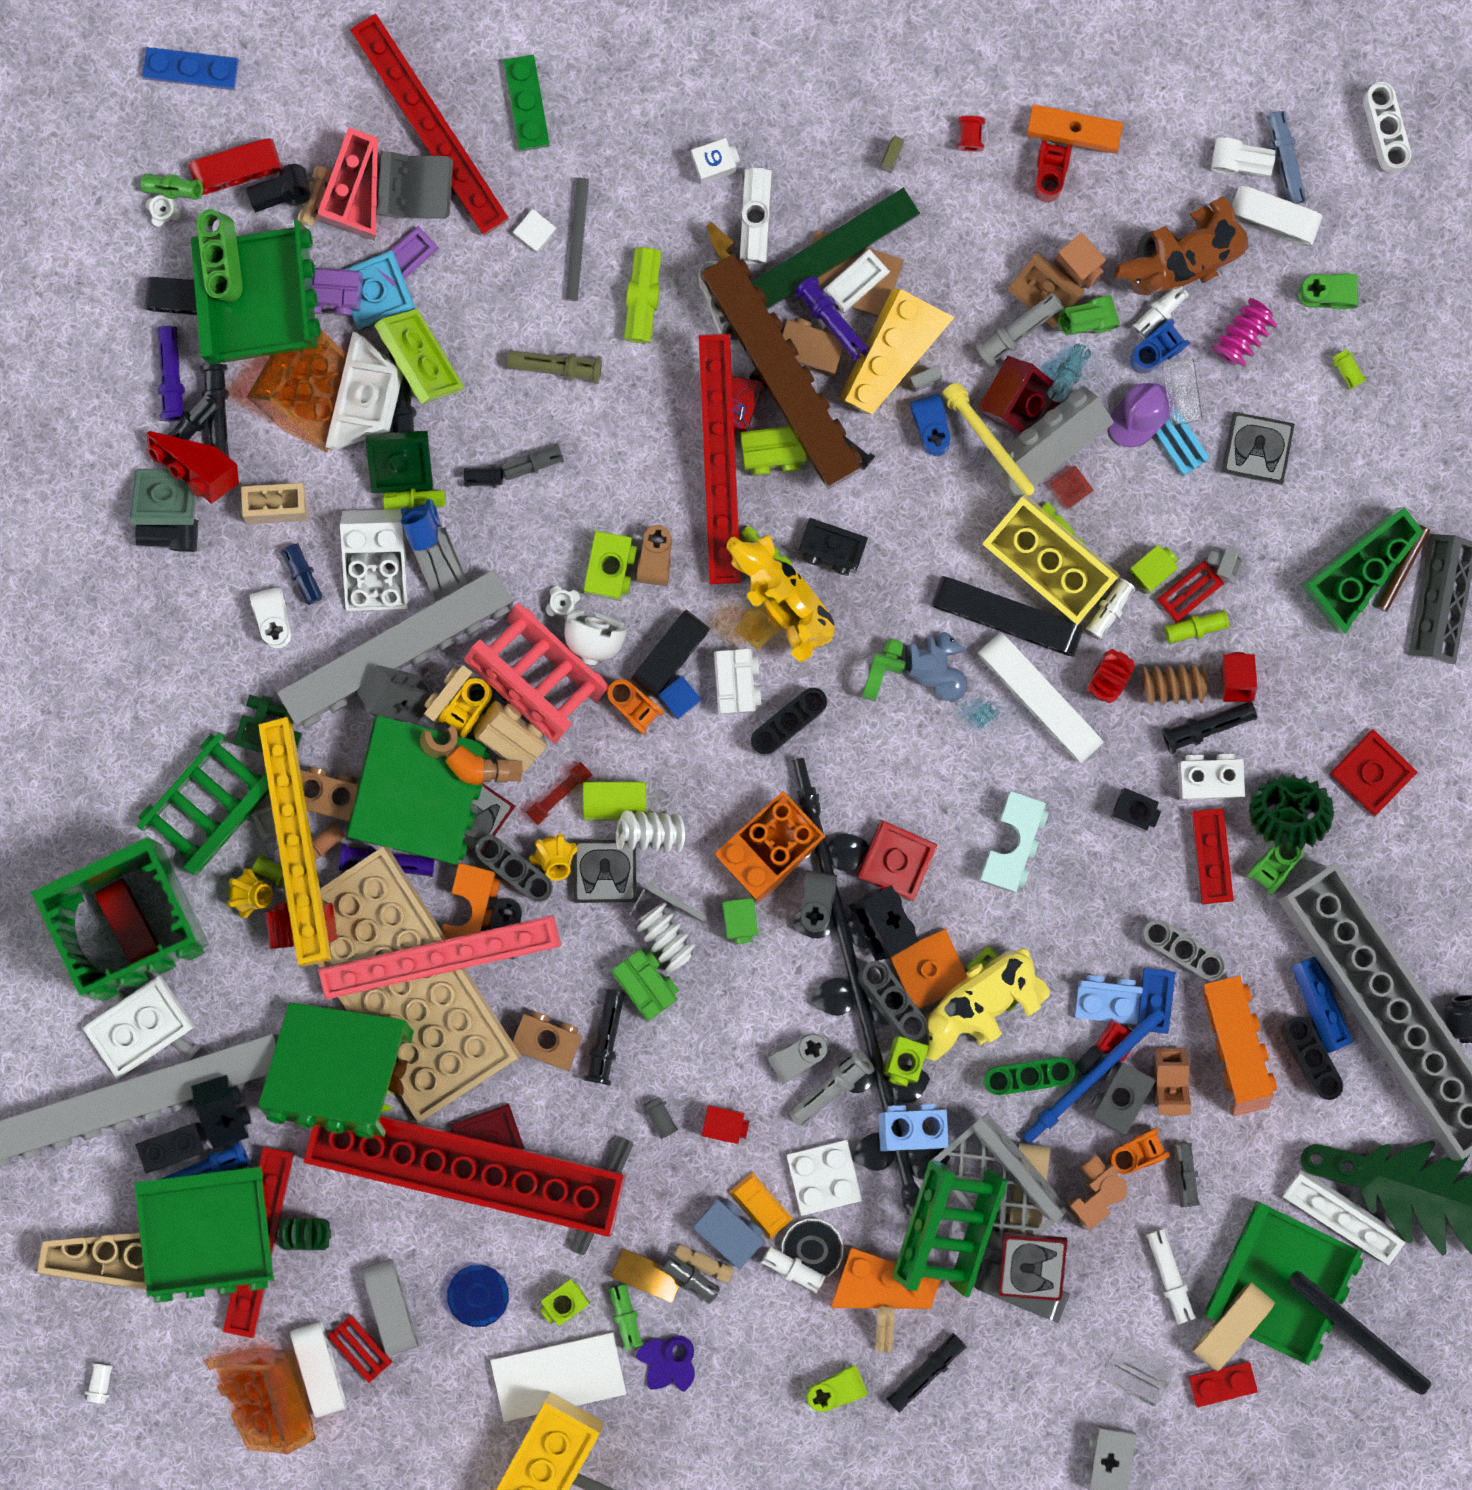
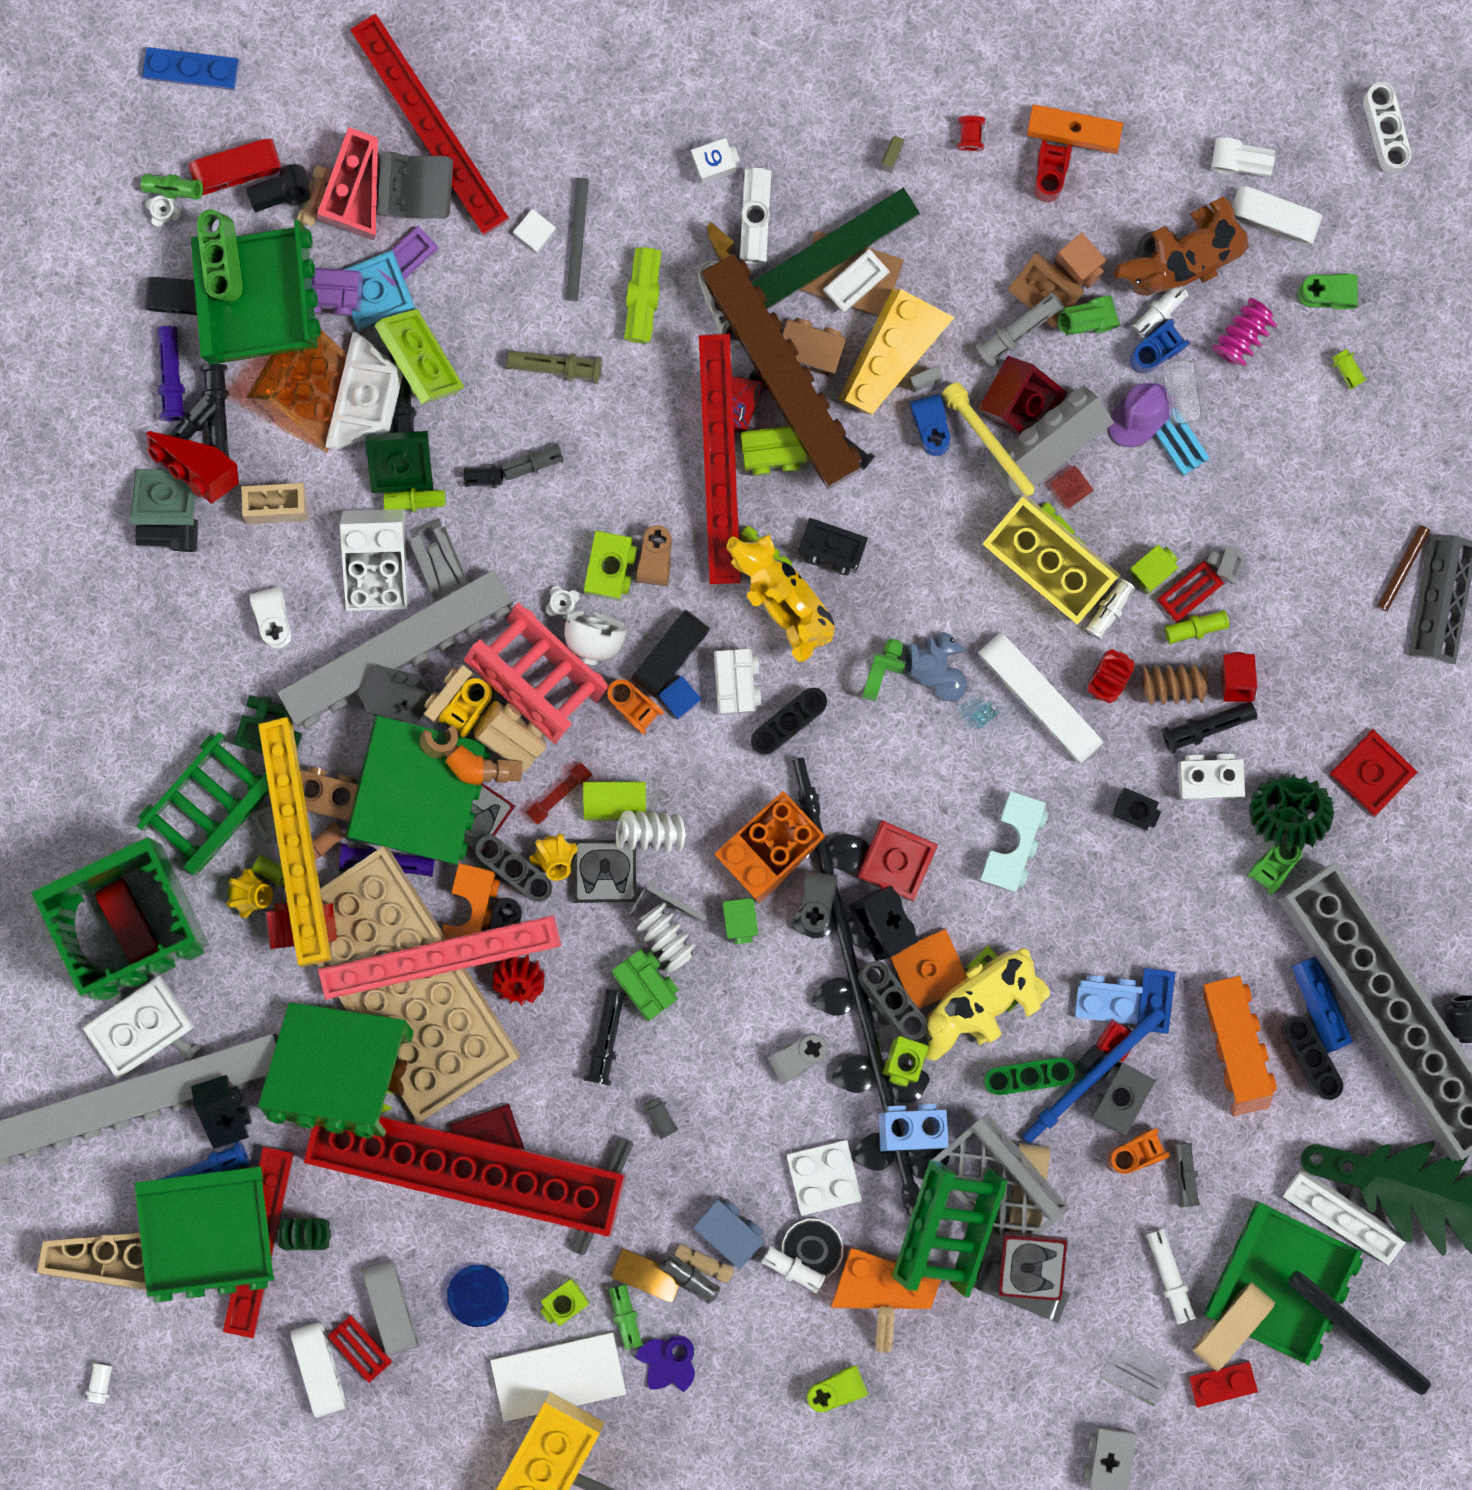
(172, 1147): black brick -> none
(266, 1398): clear orange wedge -> none
(302, 573): dark blue axle -> none
(421, 525): blue piece -> none
(518, 979): none -> red gear
(526, 103): green plate -> none
(561, 1054): medium nougat brick -> none
(725, 1125): red brick -> none
(757, 626): clear yellow brick -> none
(761, 1205): light orange tile -> none
(823, 308): dark purple pin -> none
(841, 1080): light grey pin -> none
(926, 1372): black pin -> none
(1007, 616): black beam -> none
(1069, 373): clear light blue pin -> none
(1104, 1189): nougat hips -> none
(1171, 1082): nougat brick -> none
(1198, 952): light grey beam -> none
(1212, 856): red plate -> none
(1258, 448): tile -> none
(1284, 150): sand blue pin -> none
(1355, 574): green wedge -> none

